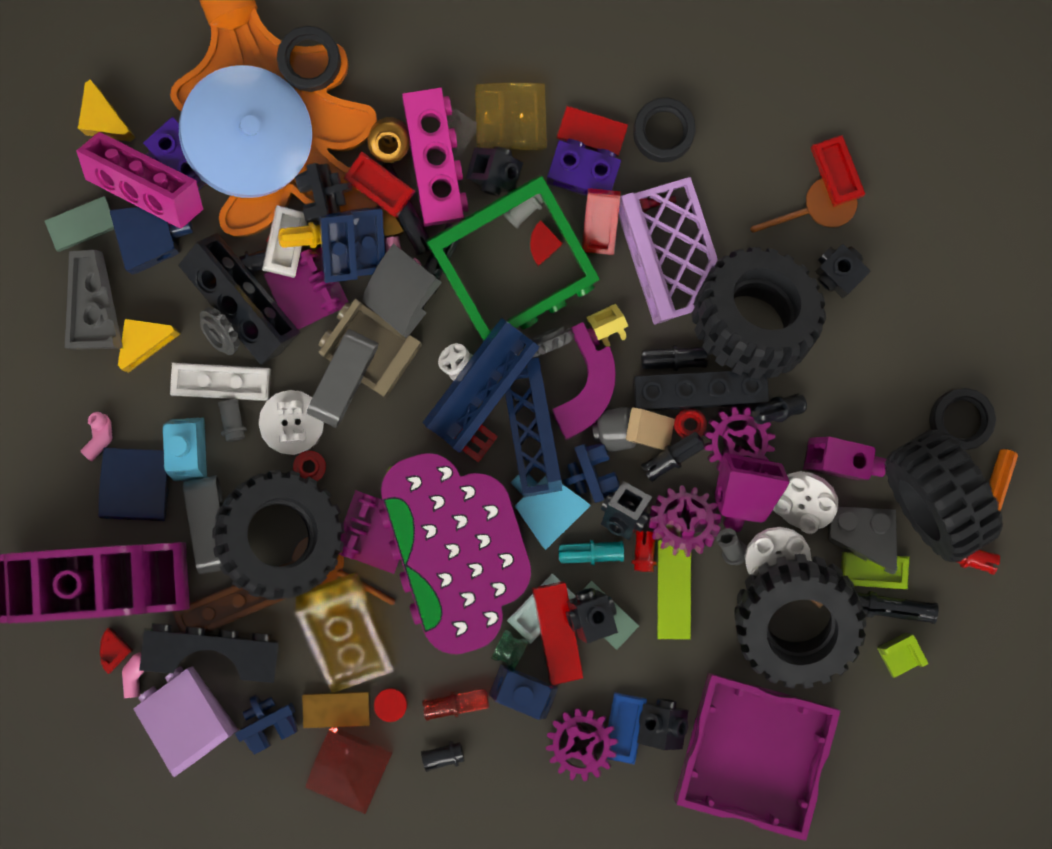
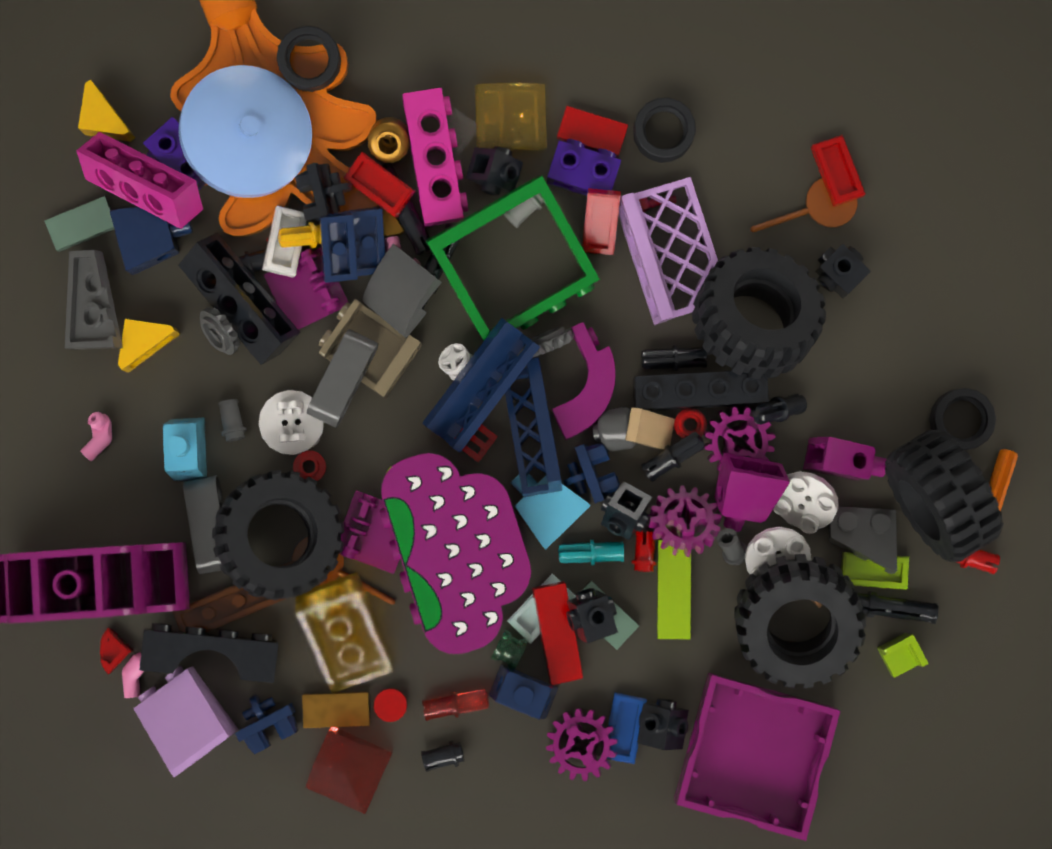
(133, 485): dark blue slope -> none
(220, 381): white tile -> none
(543, 243): red tile -> none
(608, 322): light yellow tile -> none

